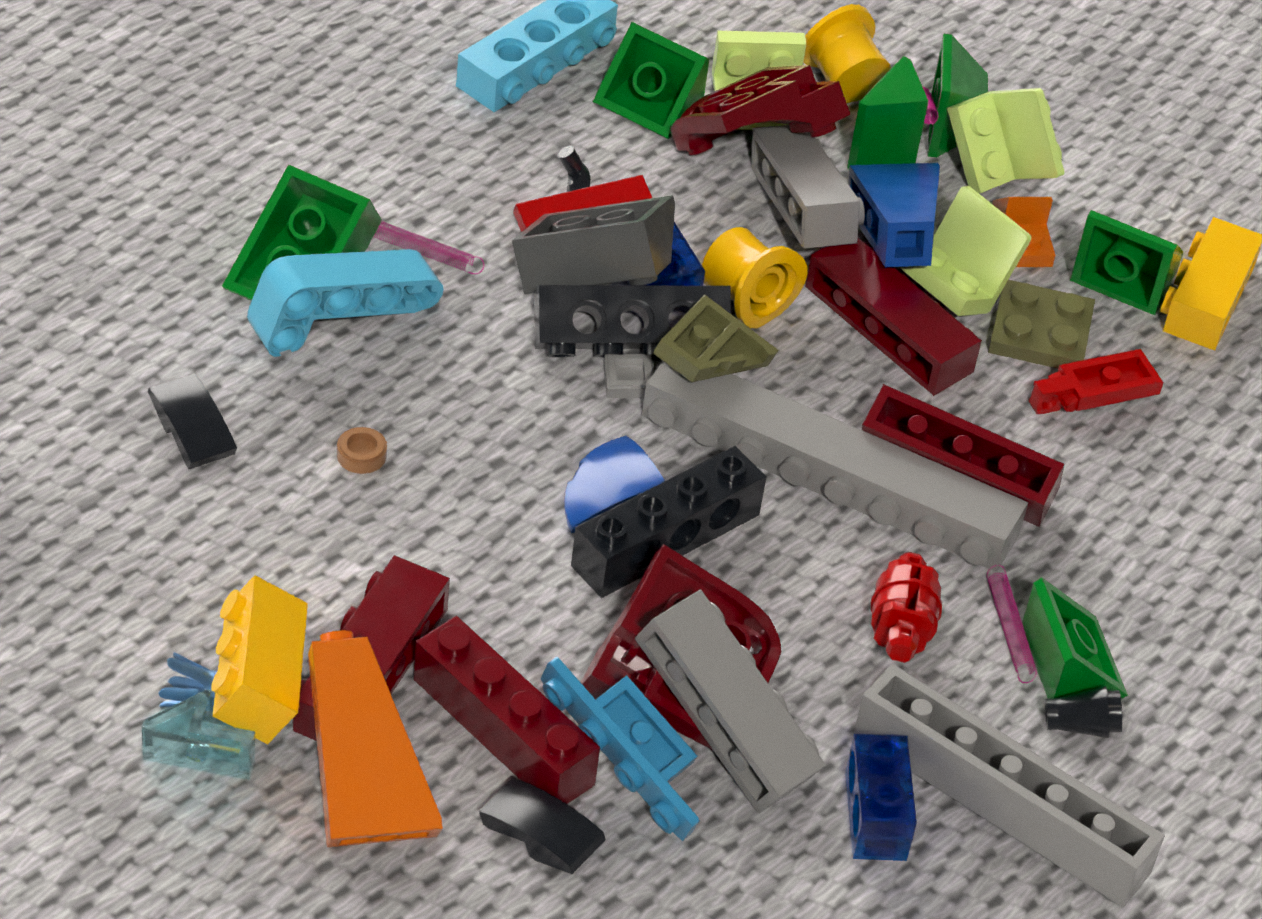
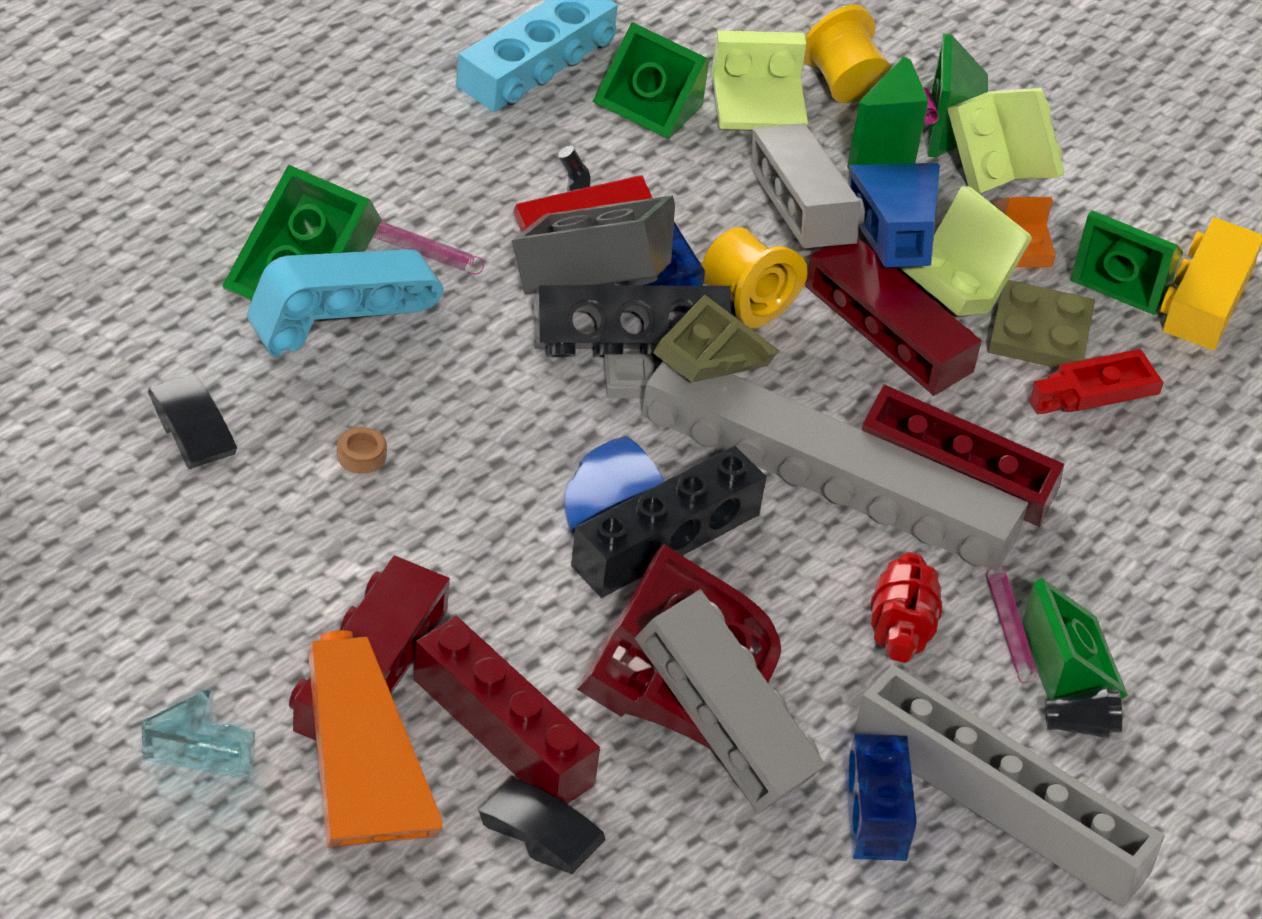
(183, 687): flat silver piece -> none
(260, 659): yellow brick -> none
(634, 738): dark azure bracket -> none
(769, 95): dark red slope -> none

